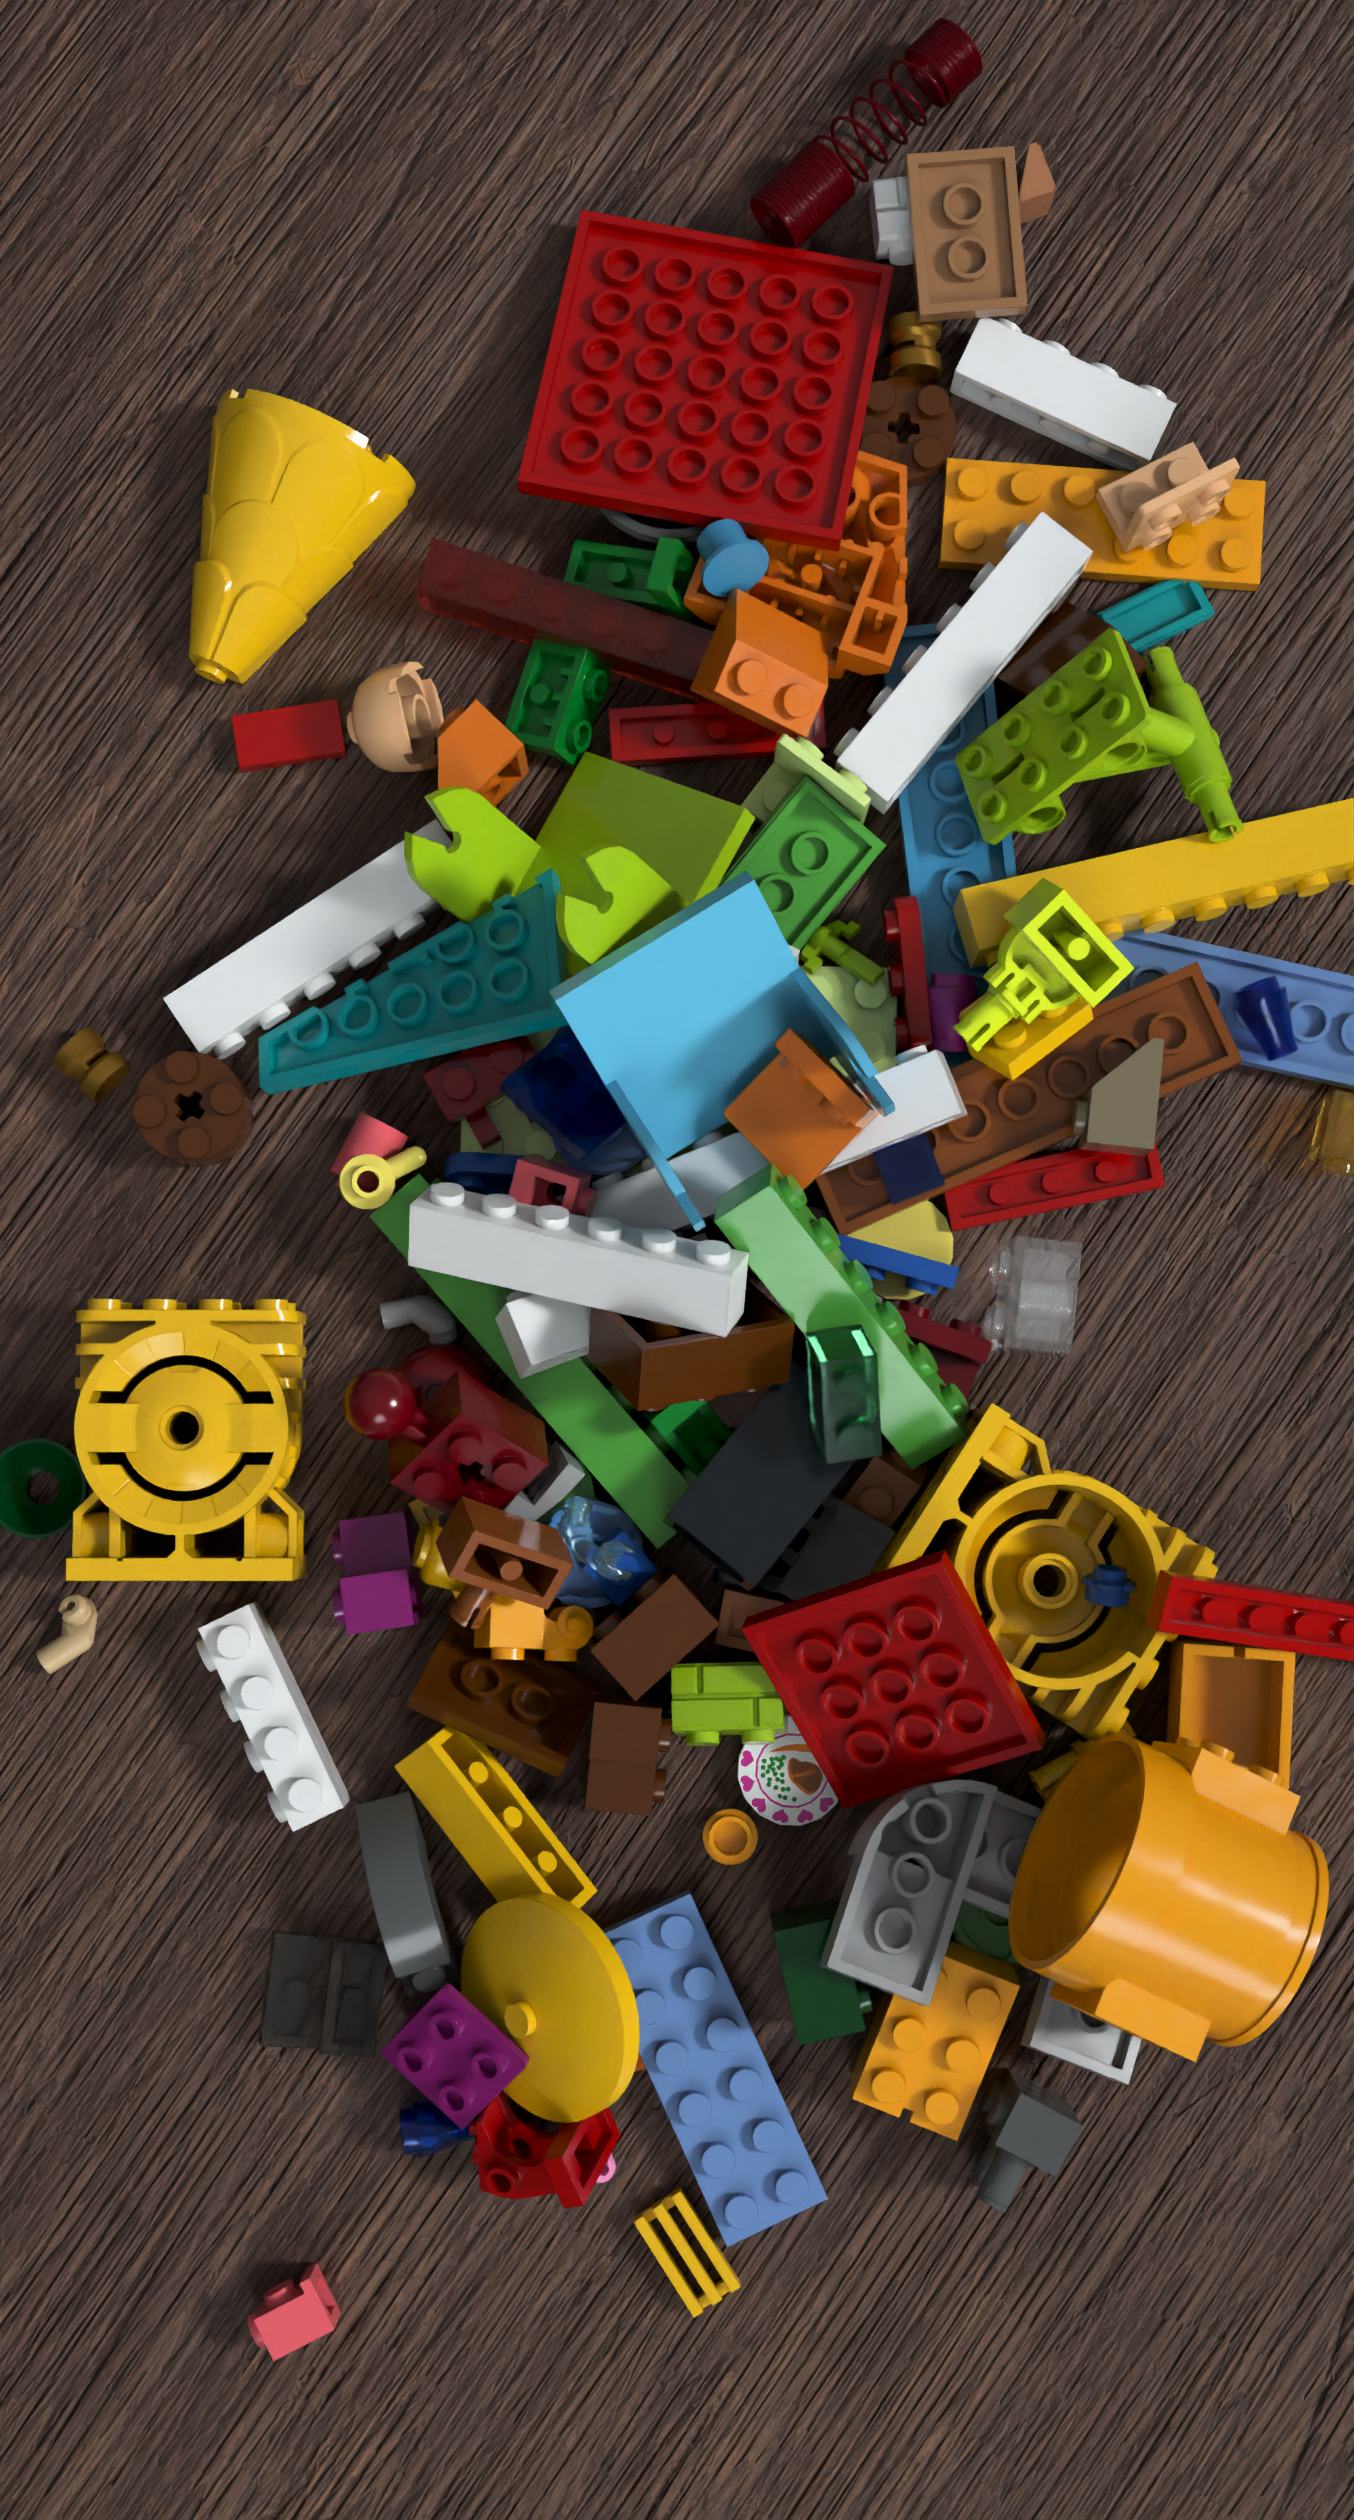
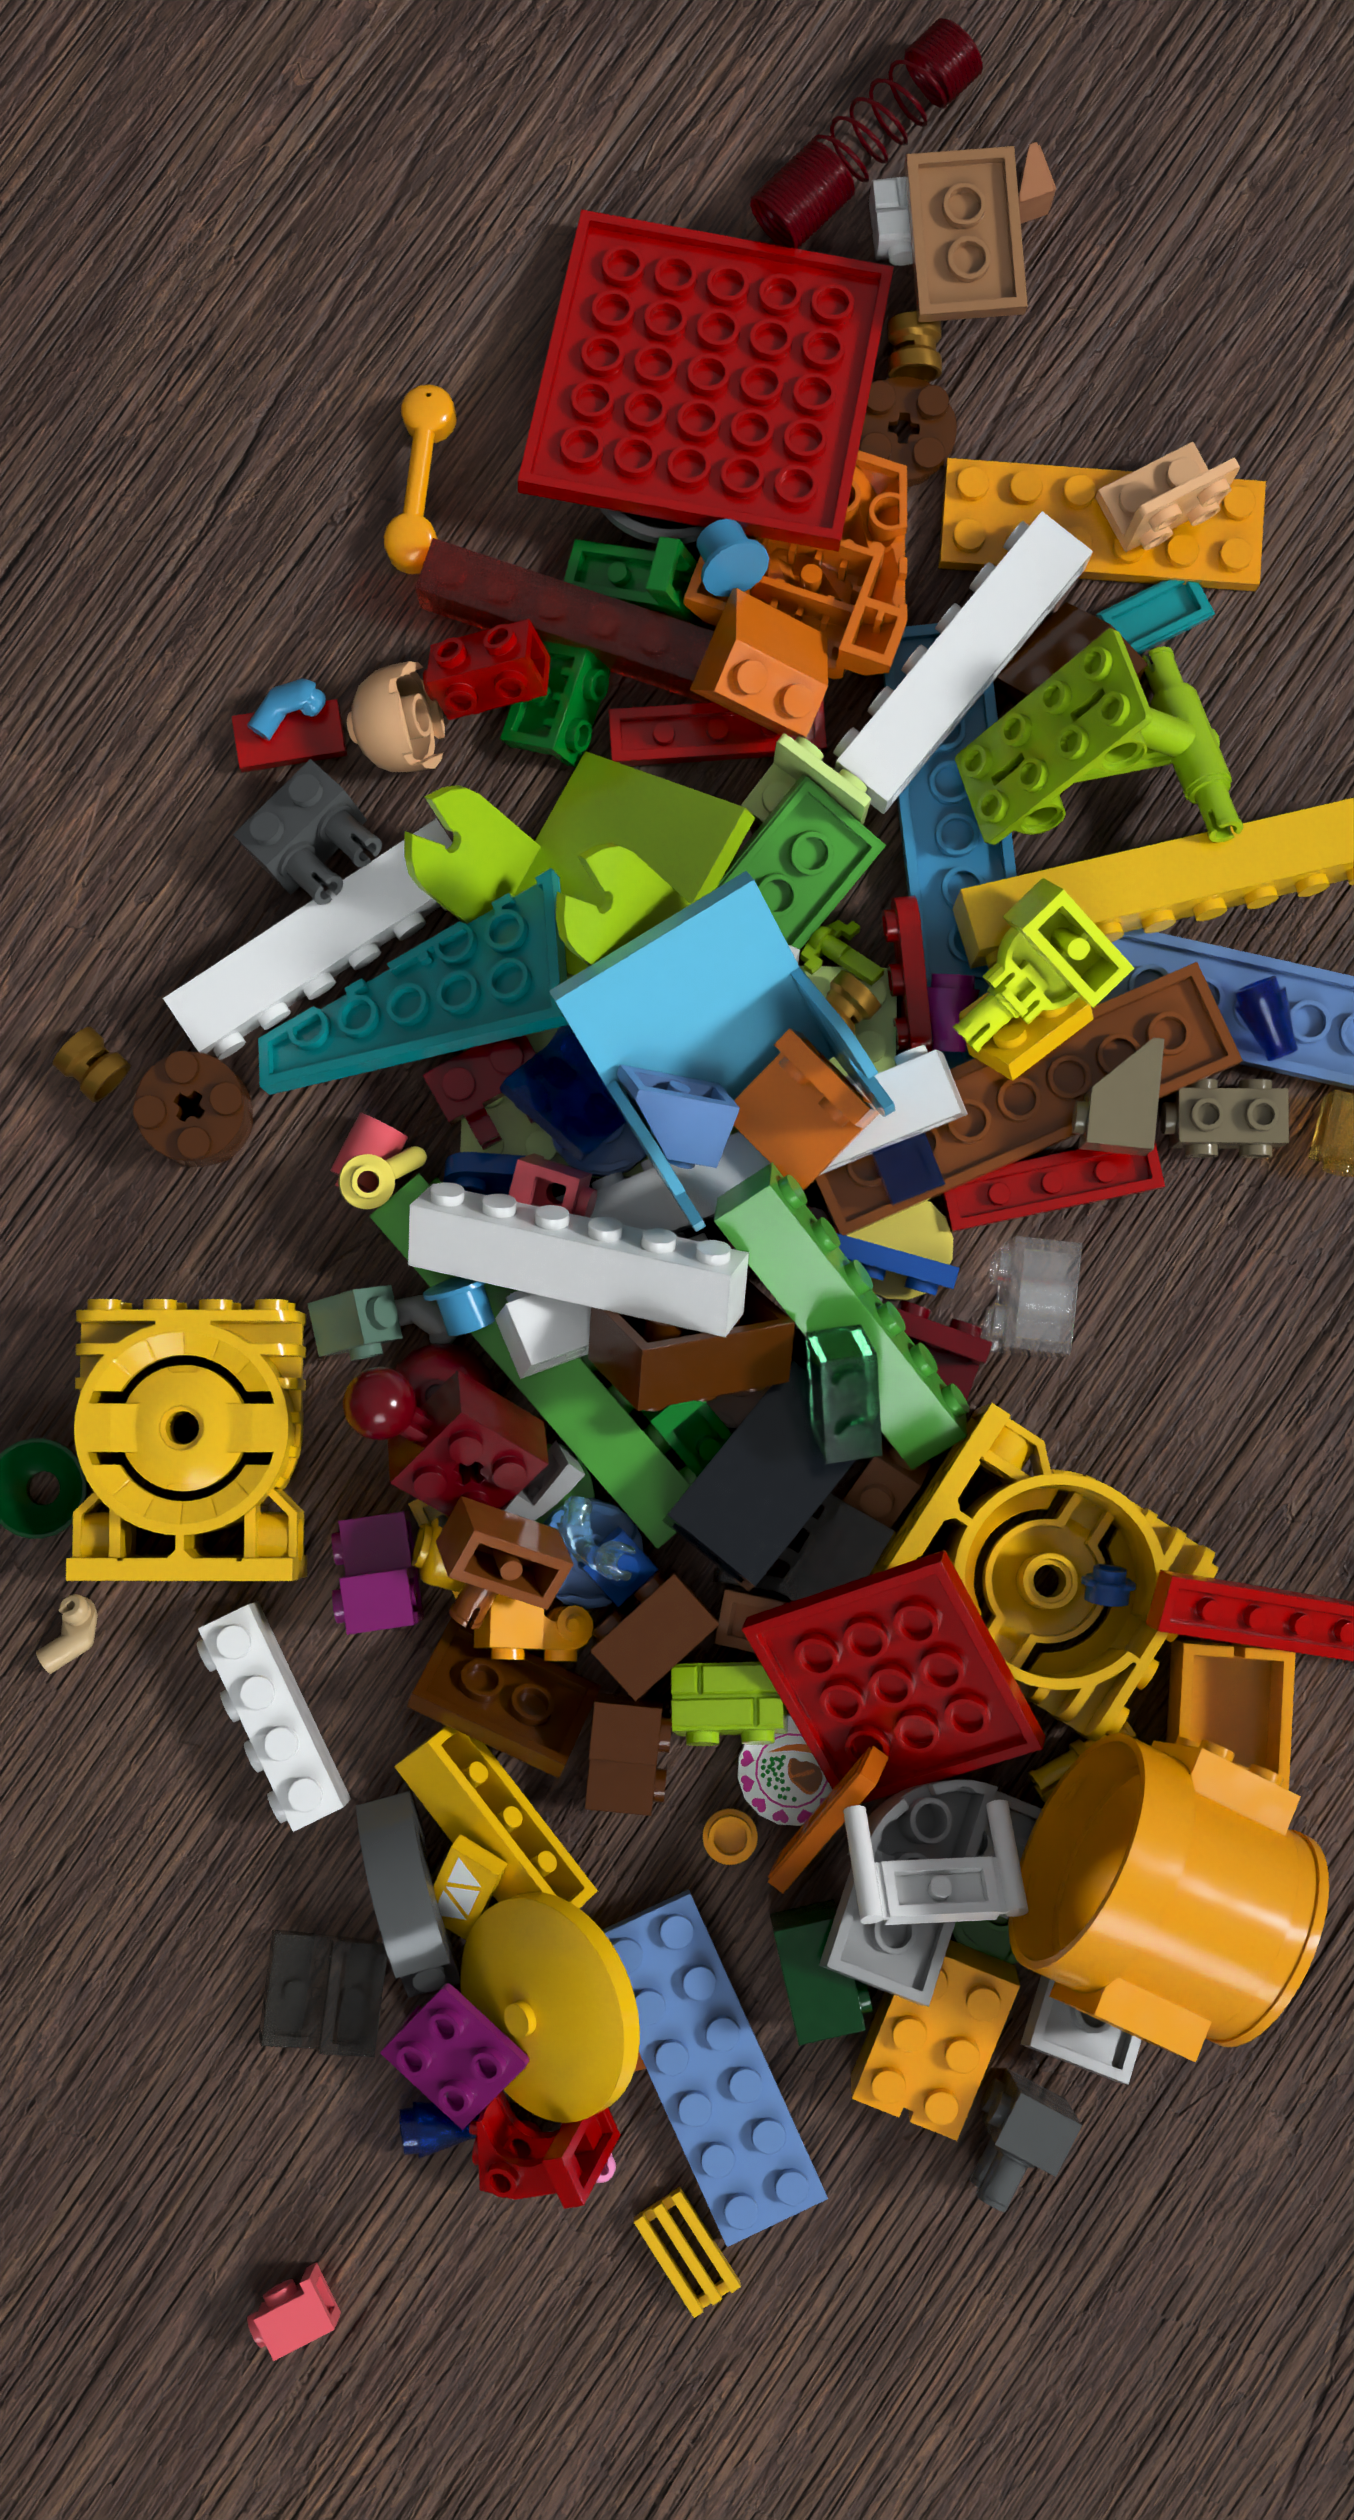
(280, 525): yellow cone -> none
(283, 700): none -> dark azure arm
(303, 829): none -> dark grey brick
(355, 1322): none -> sand green brick
(428, 419): none -> light orange piece
(461, 1305): none -> dark azure piece
(466, 1884): none -> yellow tile
(479, 754): orange slope -> none
(487, 669): none -> red brick
(683, 1114): none -> medium blue slope
(827, 1818): none -> orange tile
(852, 999): none -> pearl gold wheel
(937, 1887): none -> white plate
(1061, 395): white brick -> none
(1227, 1118): none -> dark tan brick

